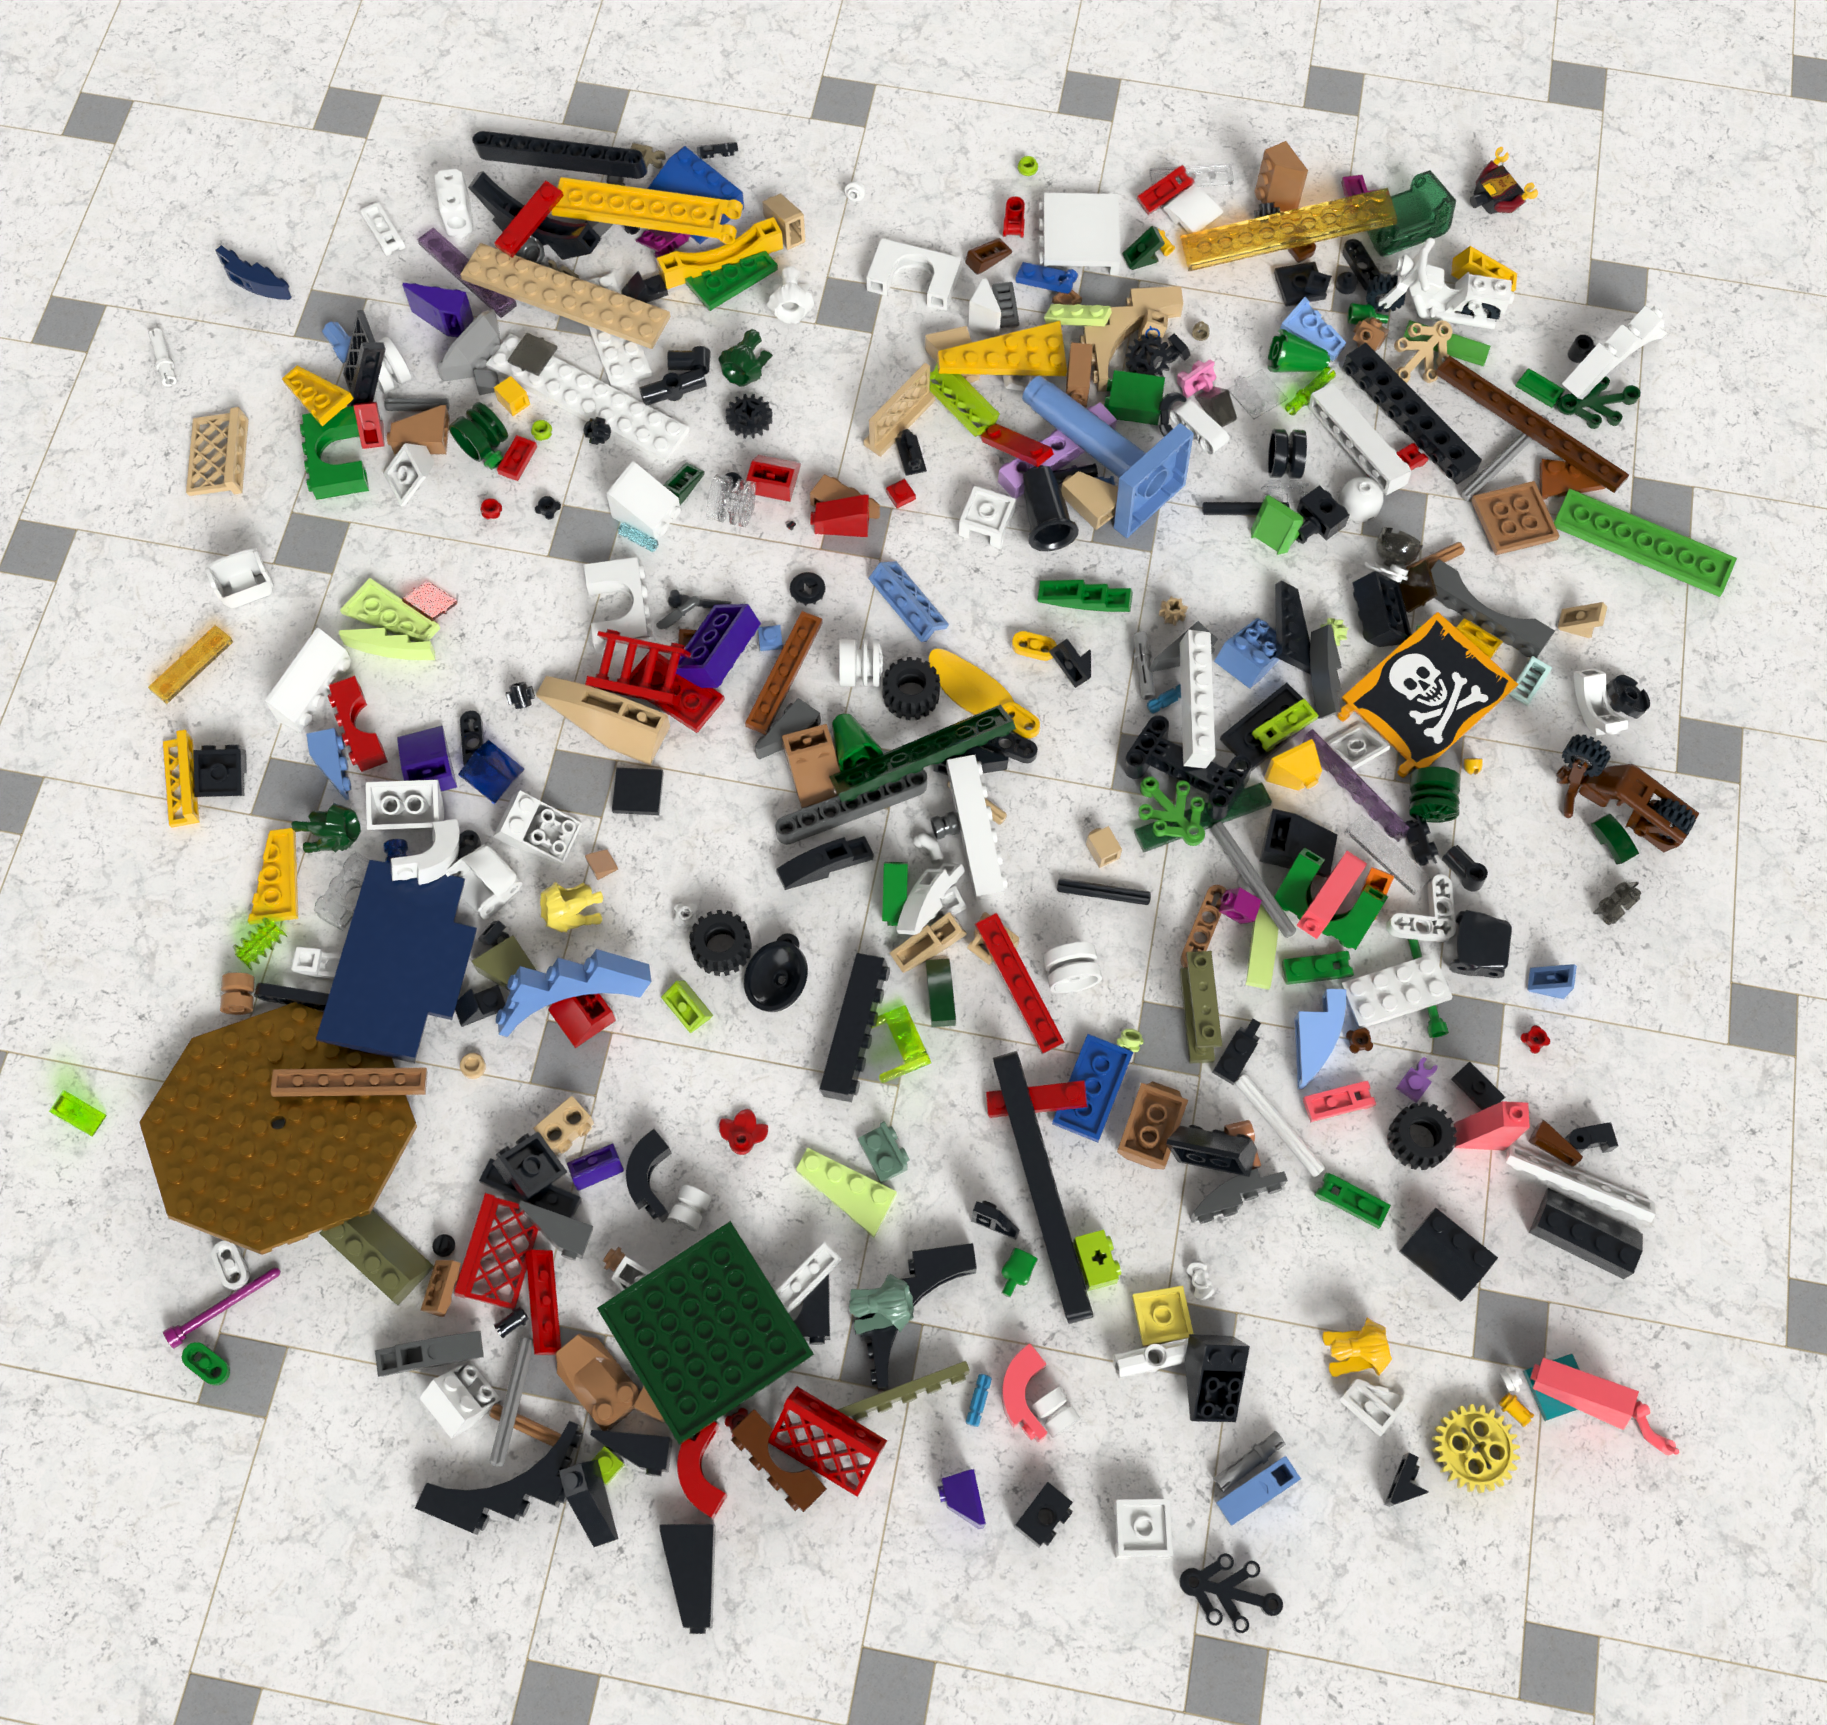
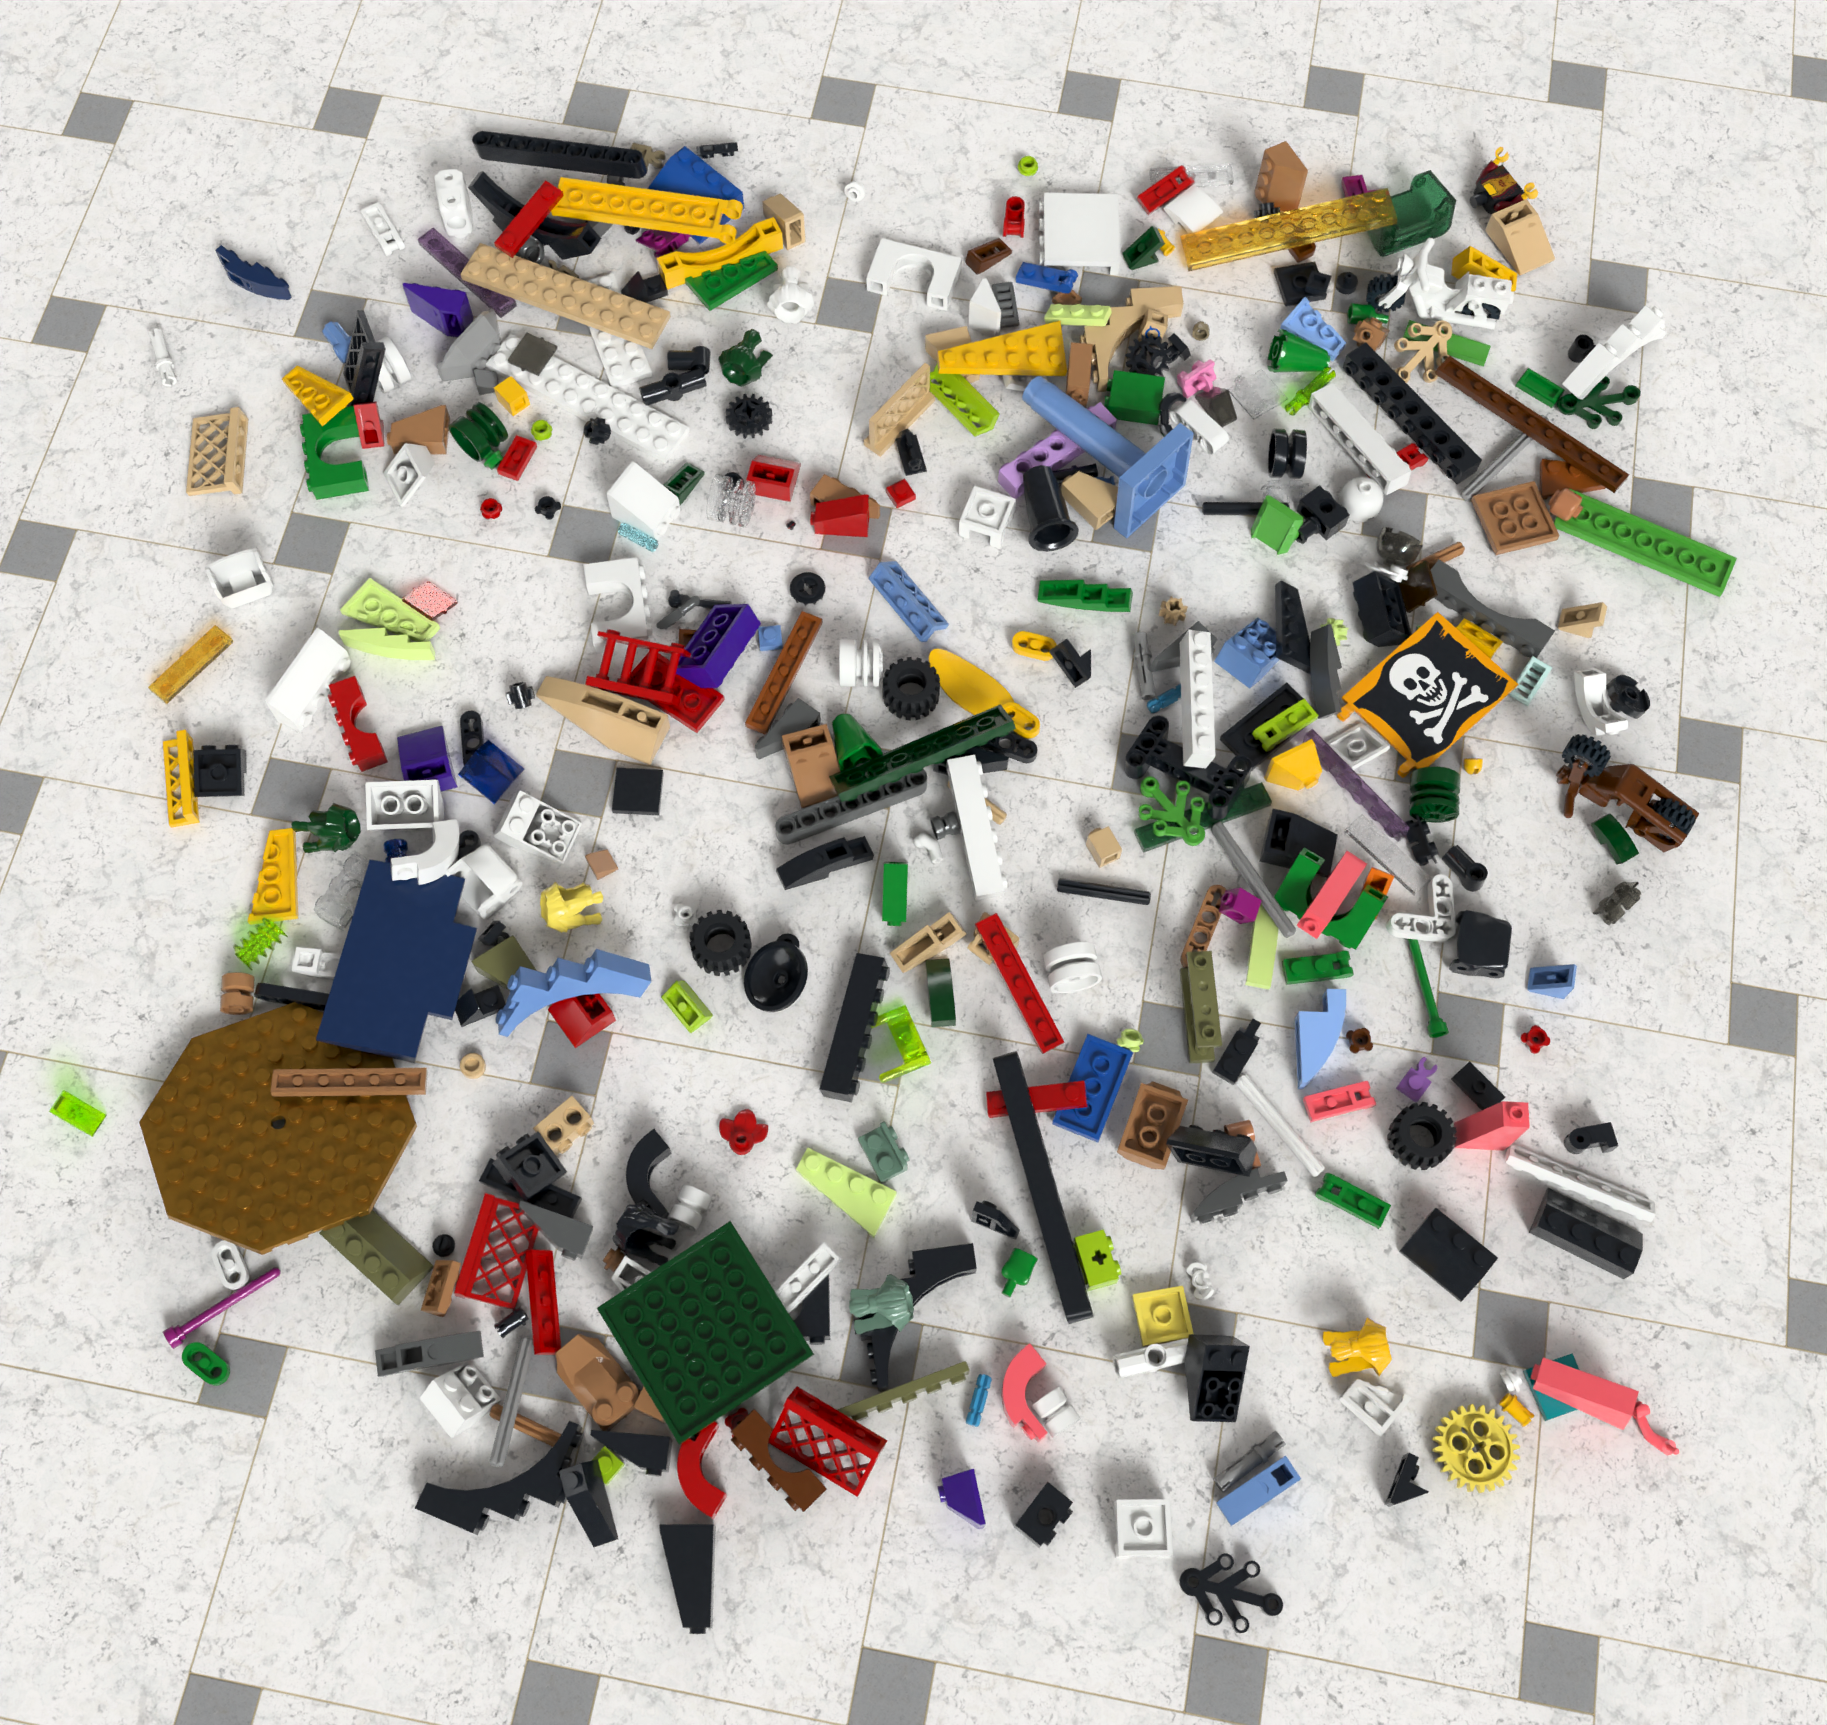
(326, 751): medium blue slope -> none
(414, 404): dark grey axle -> none
(595, 1167): dark purple slope -> none
(635, 1240): none -> black piece
(924, 897): white slope -> none
(951, 902): white plate -> none
(1017, 445): red plate -> none
(1361, 256): black beam -> none
(1396, 991): white plate -> none
(1520, 237): none -> tan slope
(1552, 1142): reddish brown slope -> none
(1565, 504): none -> nougat head

